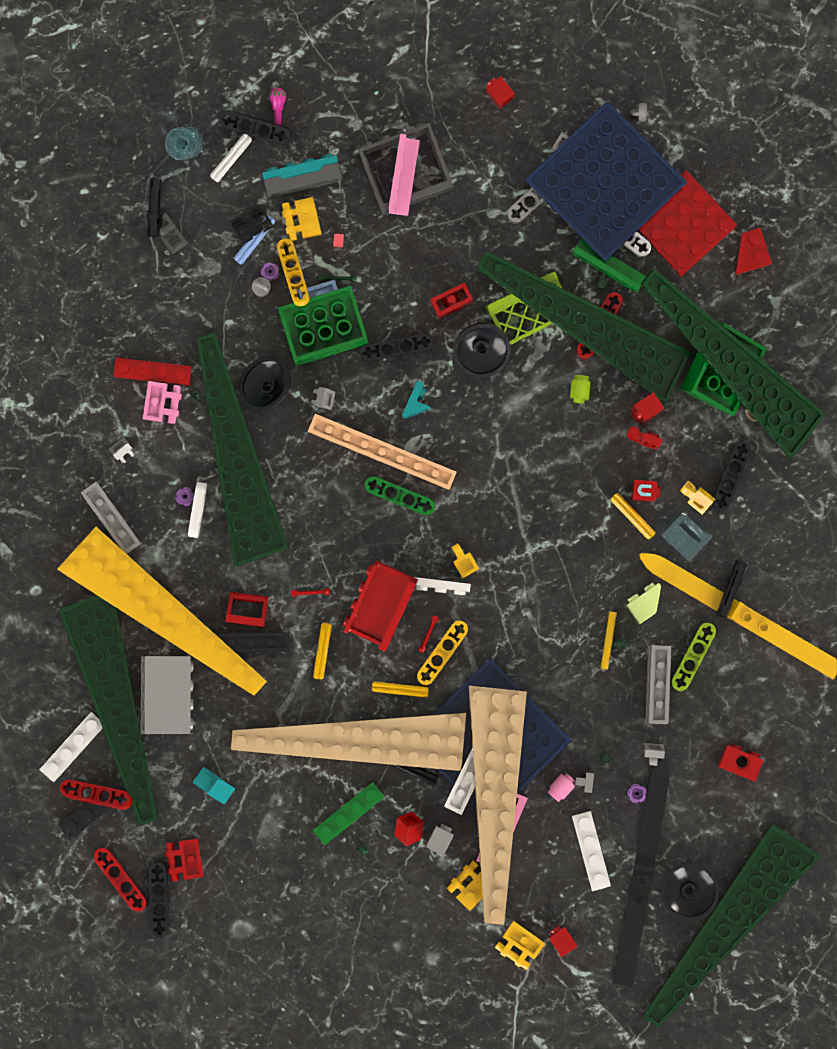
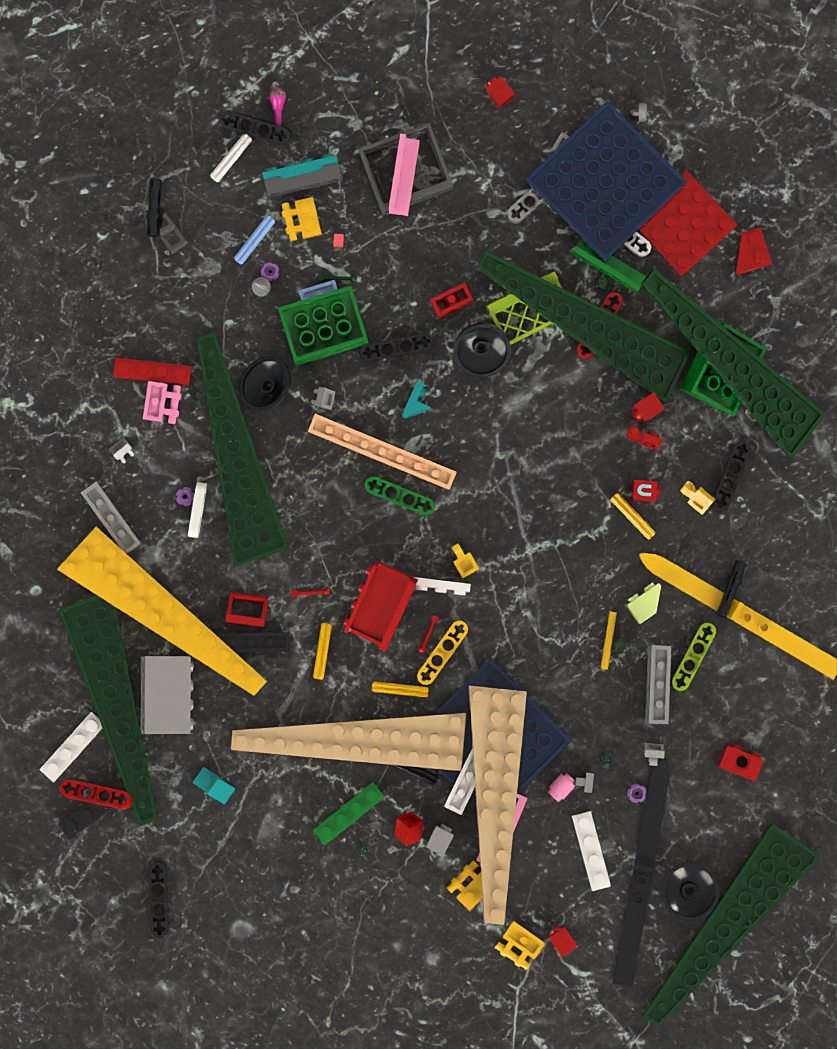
(117, 881): red beam -> none
(176, 145): clear light blue gear -> none
(190, 859): red plate -> none
(254, 228): black piece -> none
(293, 272): yellow beam -> none
(580, 389): lime brick -> none
(682, 540): clear light blue plate -> none

